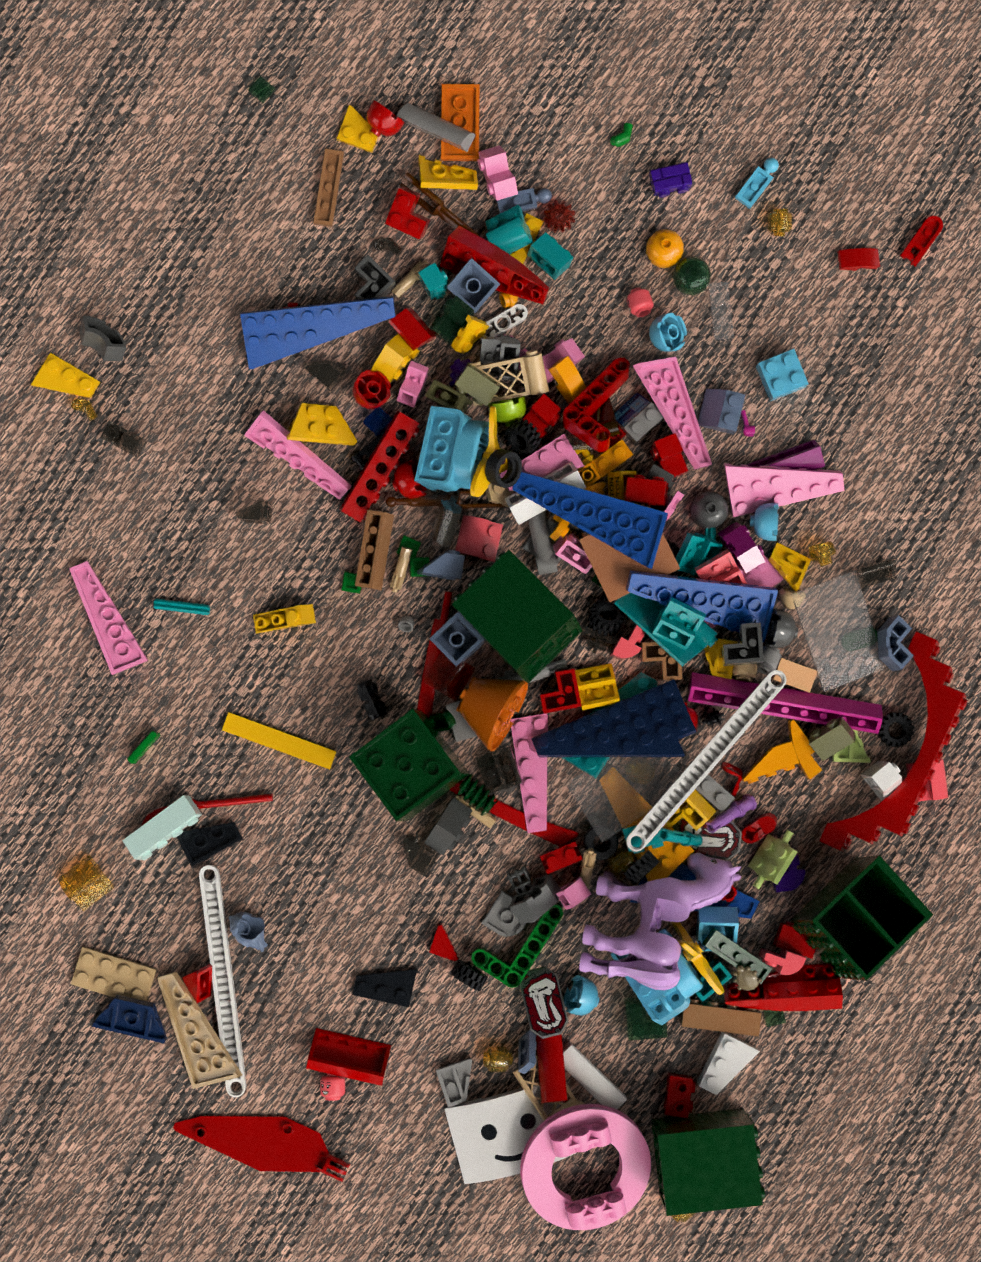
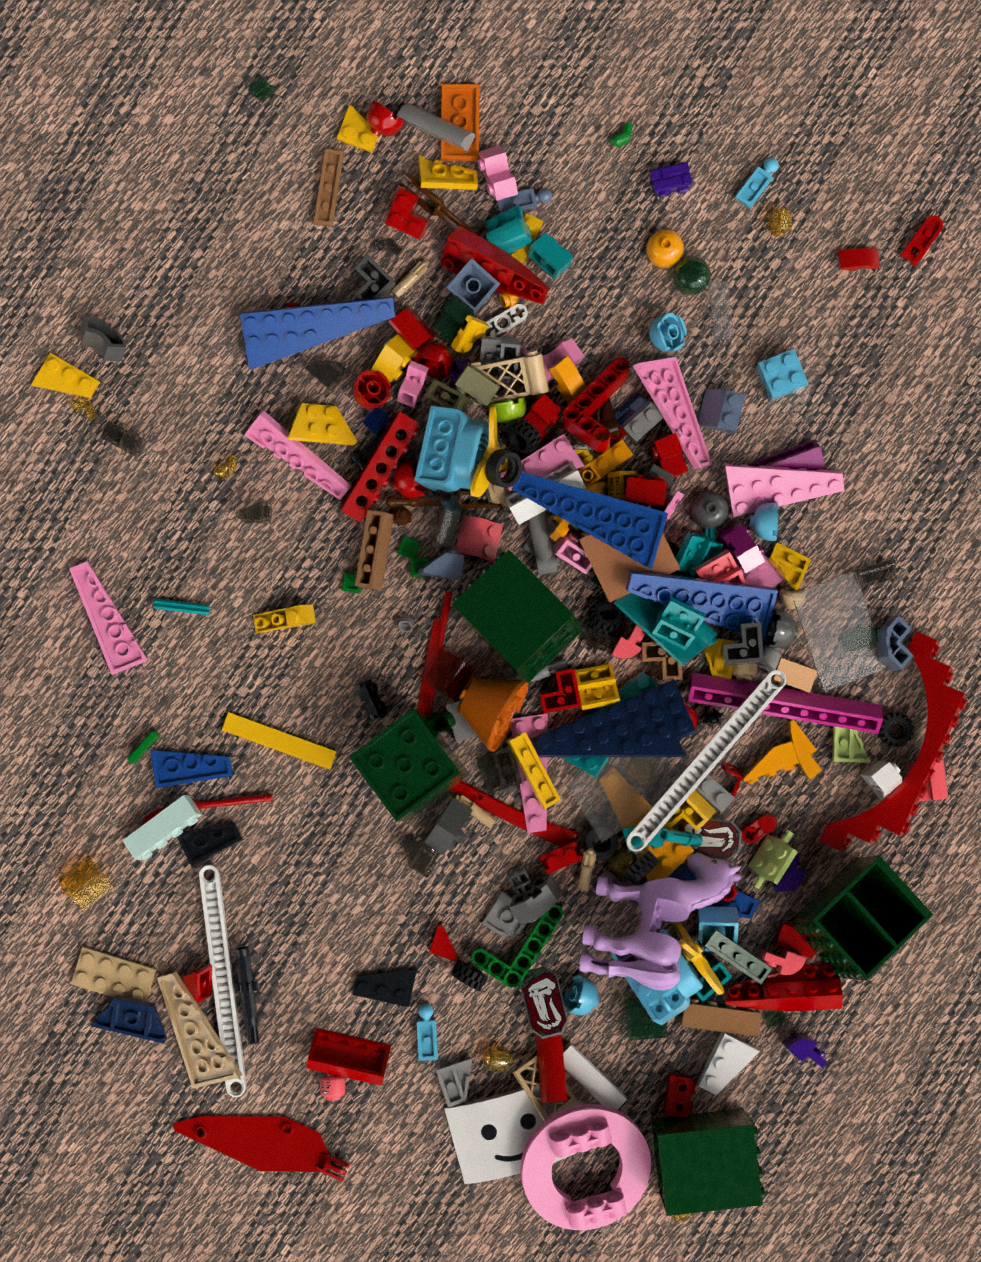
(184, 768): none -> blue wing
(228, 469): none -> clear yellow arm
(246, 987): none -> black piece
(248, 930): sand blue hair -> none
(400, 570): tan piece -> none
(402, 516): none -> reddish brown plate
(427, 1034): none -> medium azure plate
(434, 281): teal brick -> none
(436, 358): none -> red cylinder
(457, 639): sand blue slope -> none
(477, 795): dark green piece -> none
(527, 1052): sand blue plate -> none
(534, 770): none -> yellow plate
(557, 223): clear red gear -> none
(573, 893): bright pink brick -> none
(640, 302): coral head -> none
(736, 810): medium lavender pin -> none
(745, 978): dark tan piece -> none
(748, 430): dark pink hand -> none
(803, 1046): none -> dark purple brick
(822, 553): clear yellow piece -> none
(831, 738): olive brick -> none

